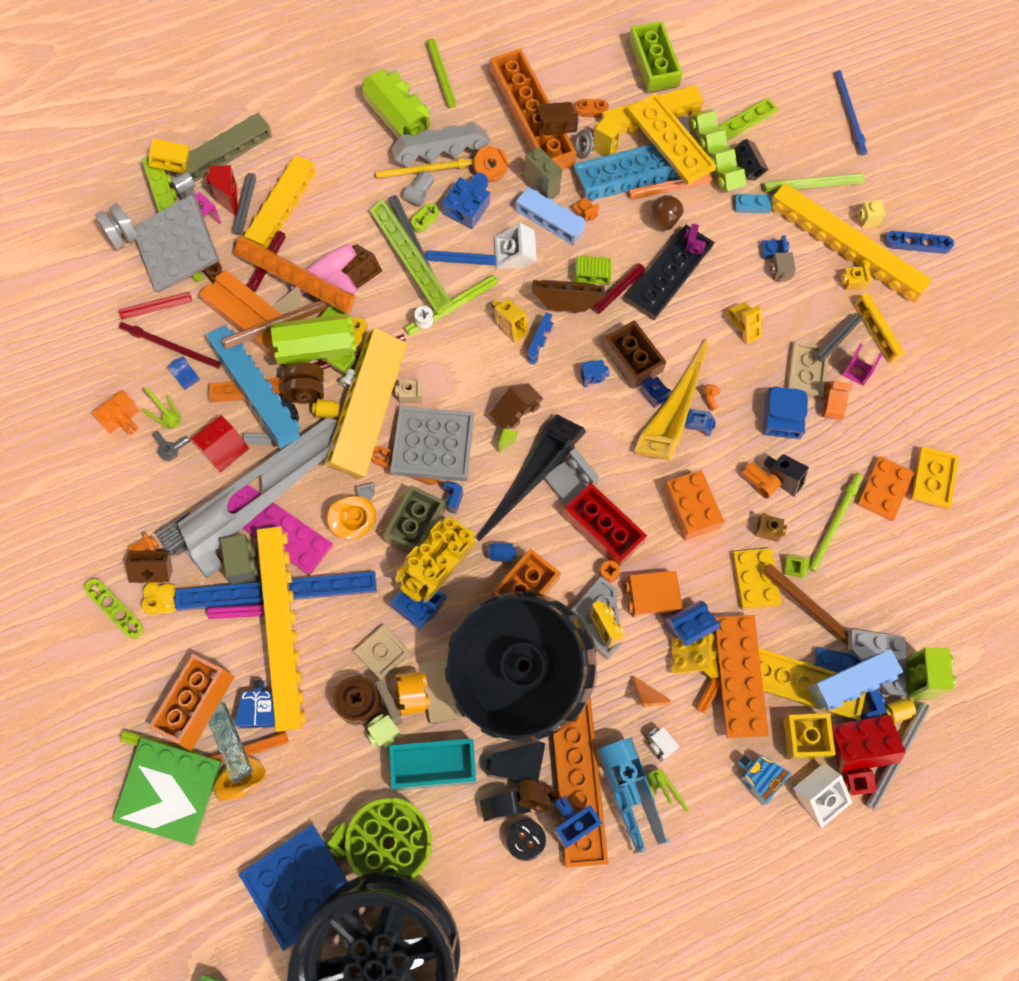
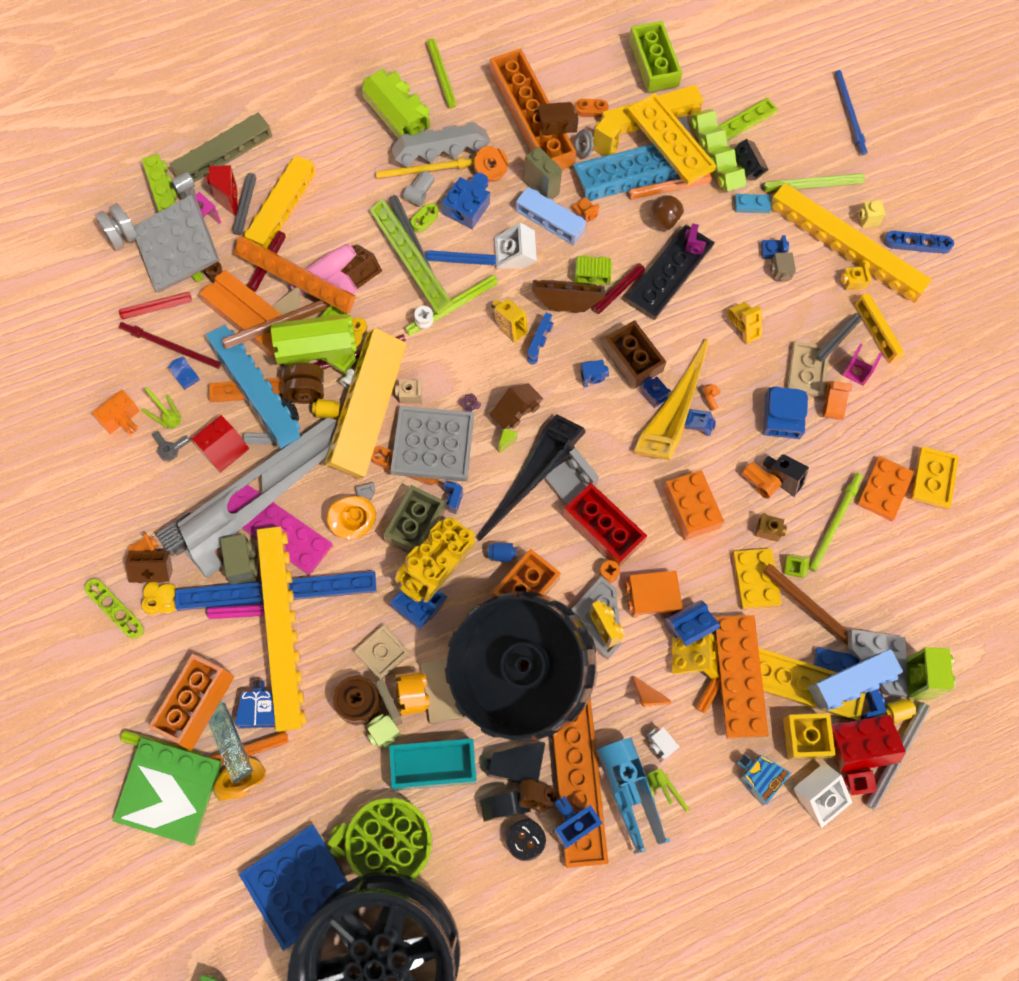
(169, 156): yellow brick -> none
(469, 398): none -> plate

